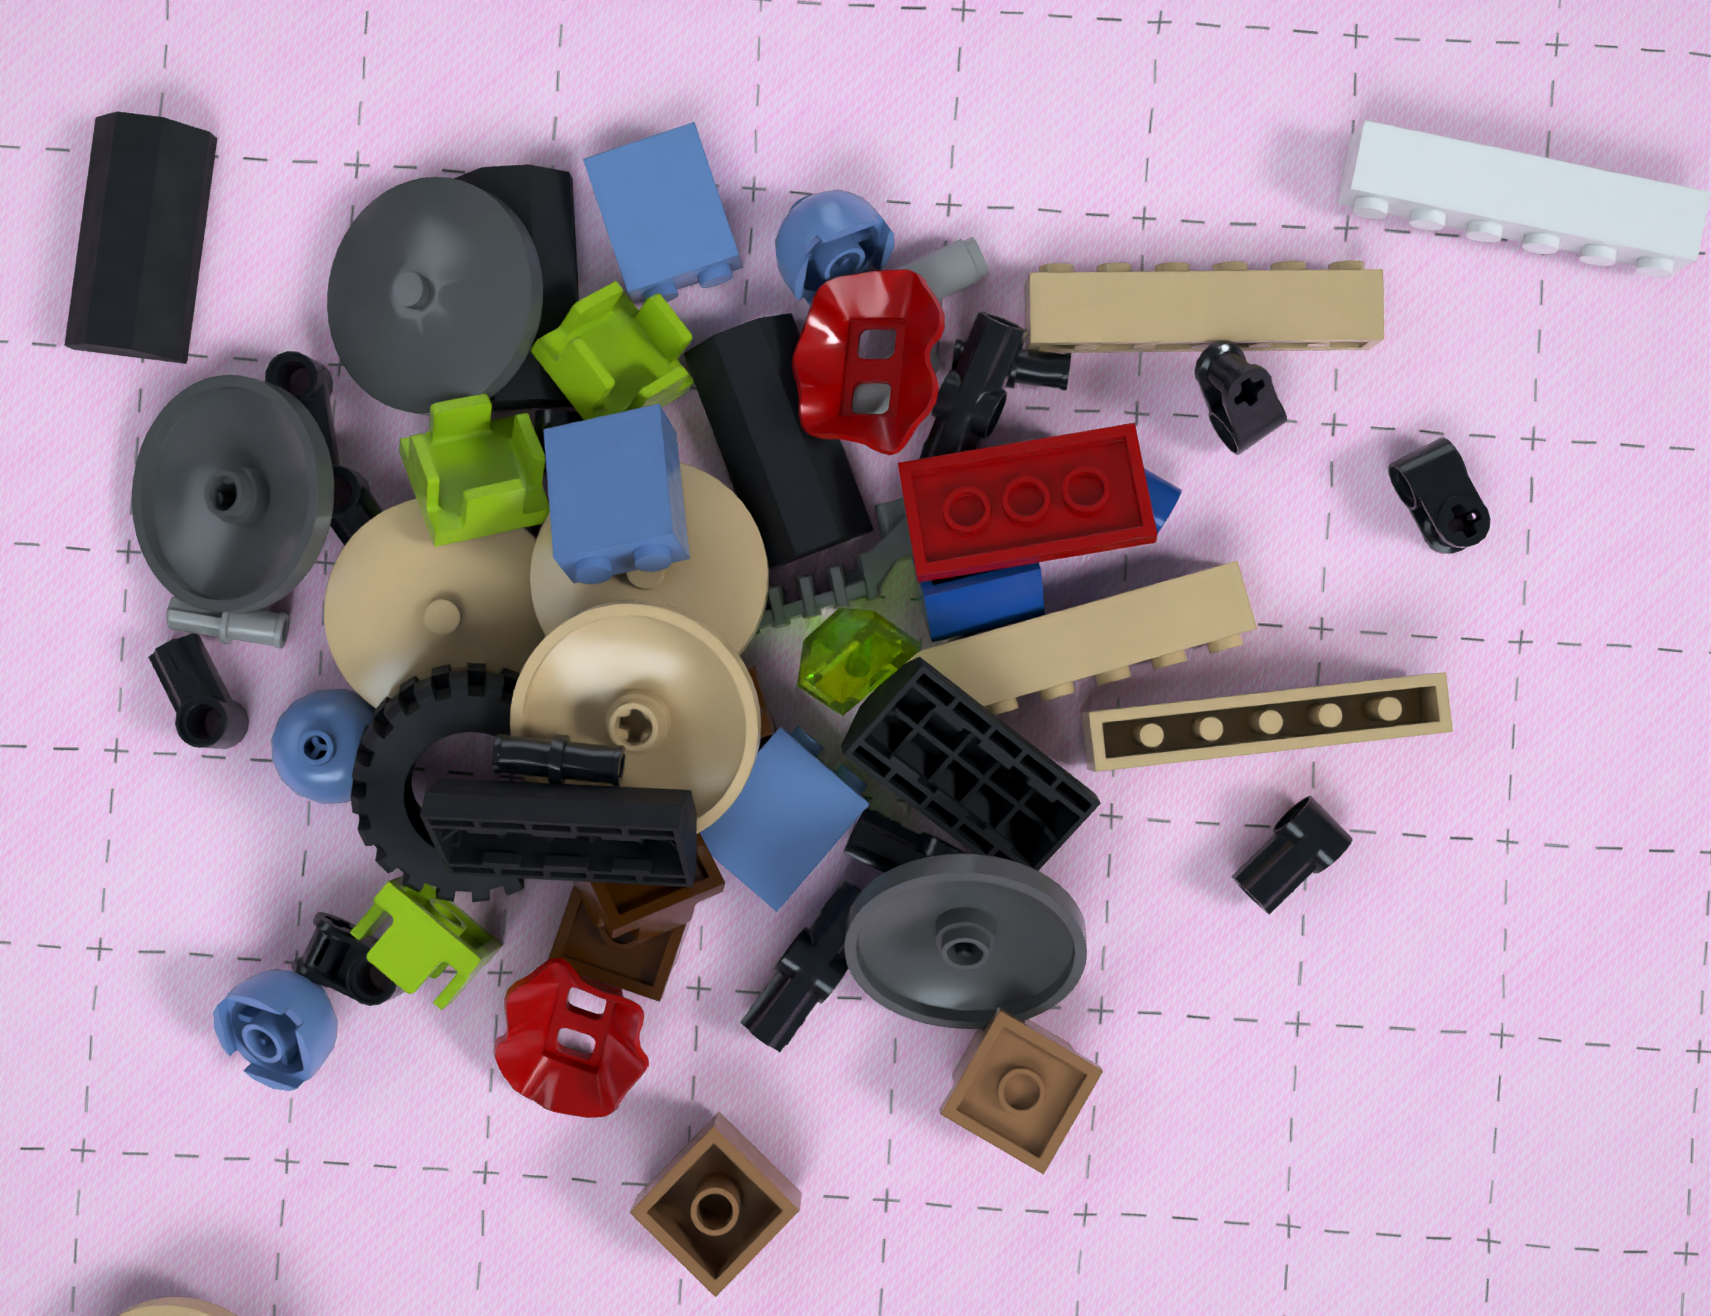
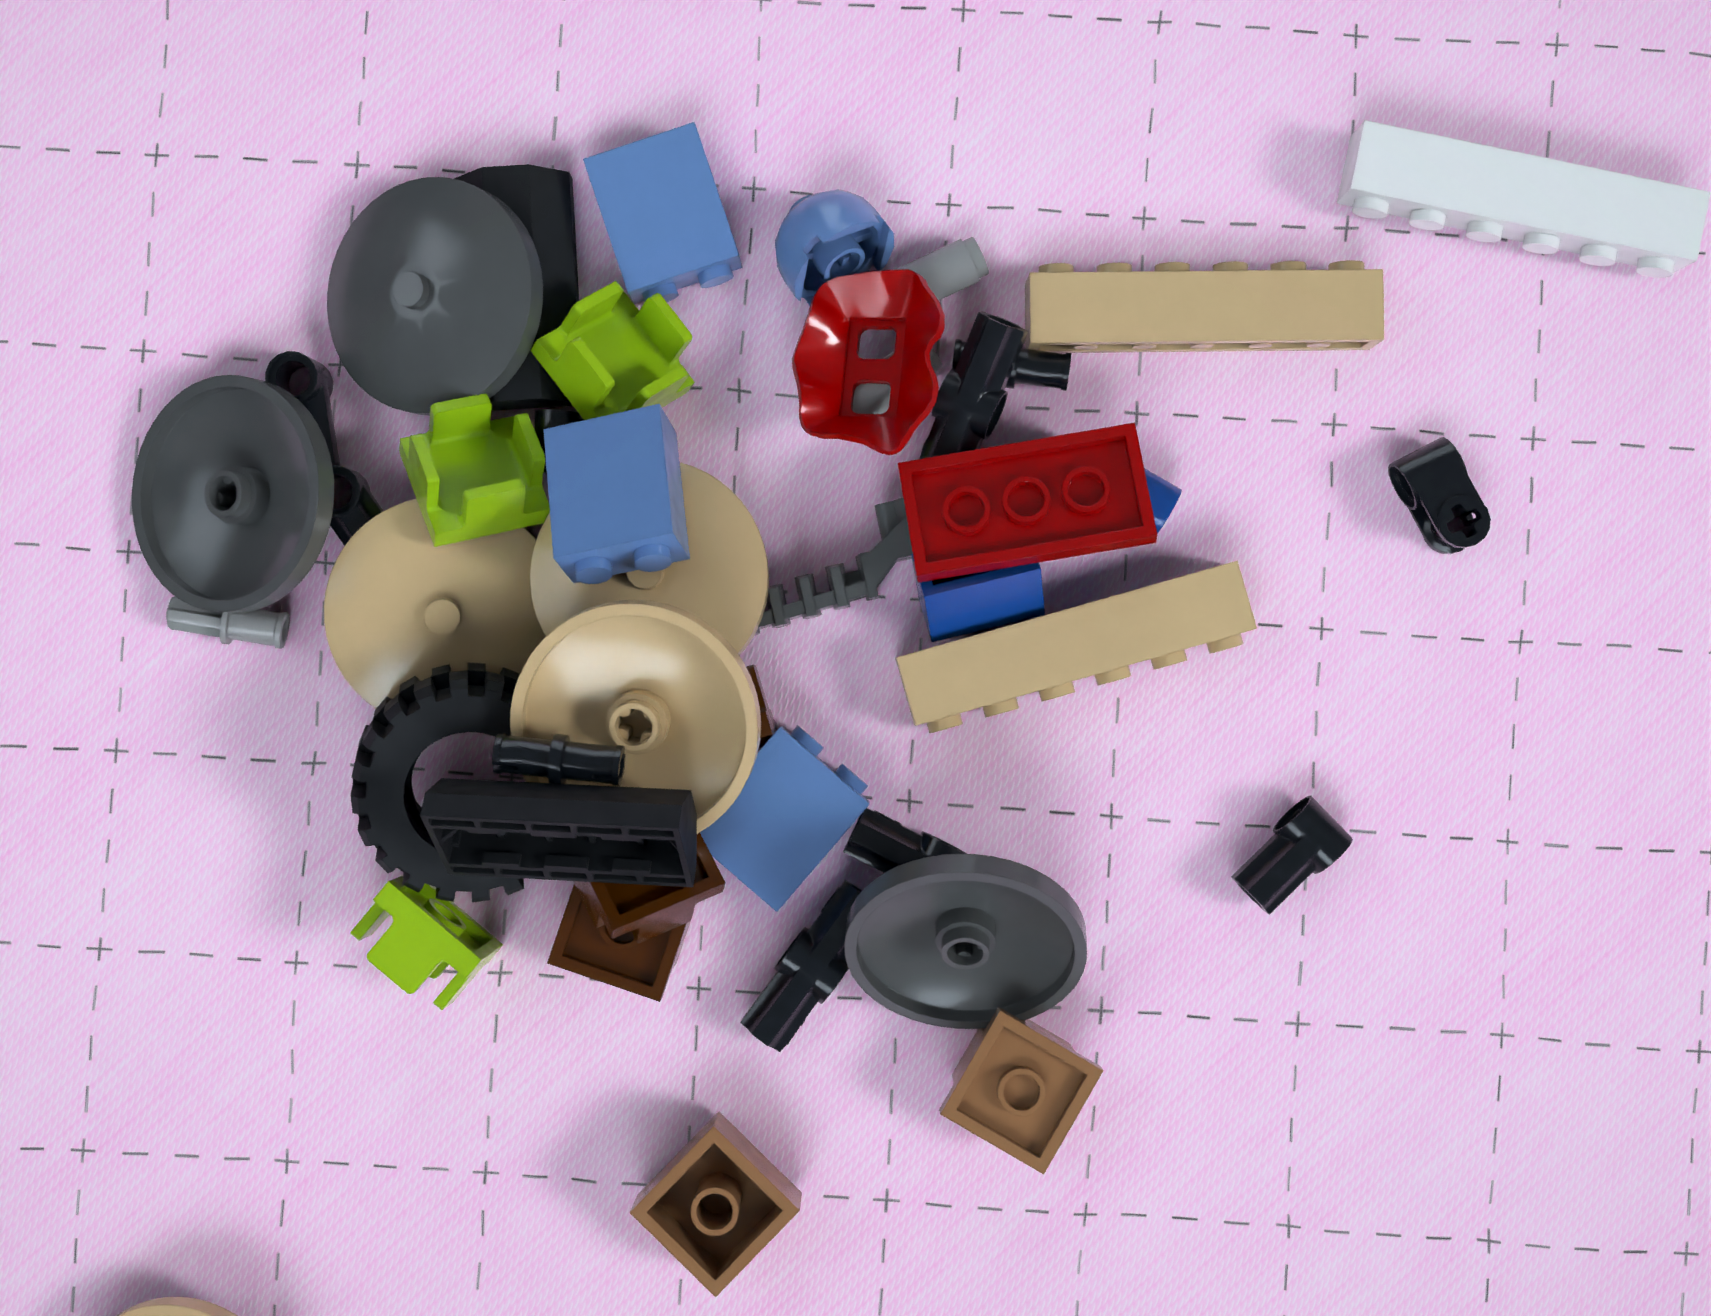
(141, 237): black piece -> none
(195, 690): black piece -> none
(278, 1026): medium blue cylinder -> none
(298, 745): medium blue cylinder -> none
(341, 962): black piece -> none
(558, 1075): red piece -> none
(786, 479): black piece -> none
(852, 657): clear neon green slope -> none
(965, 768): black piece -> none
(1237, 396): black piece -> none
(1266, 721): tan brick -> none

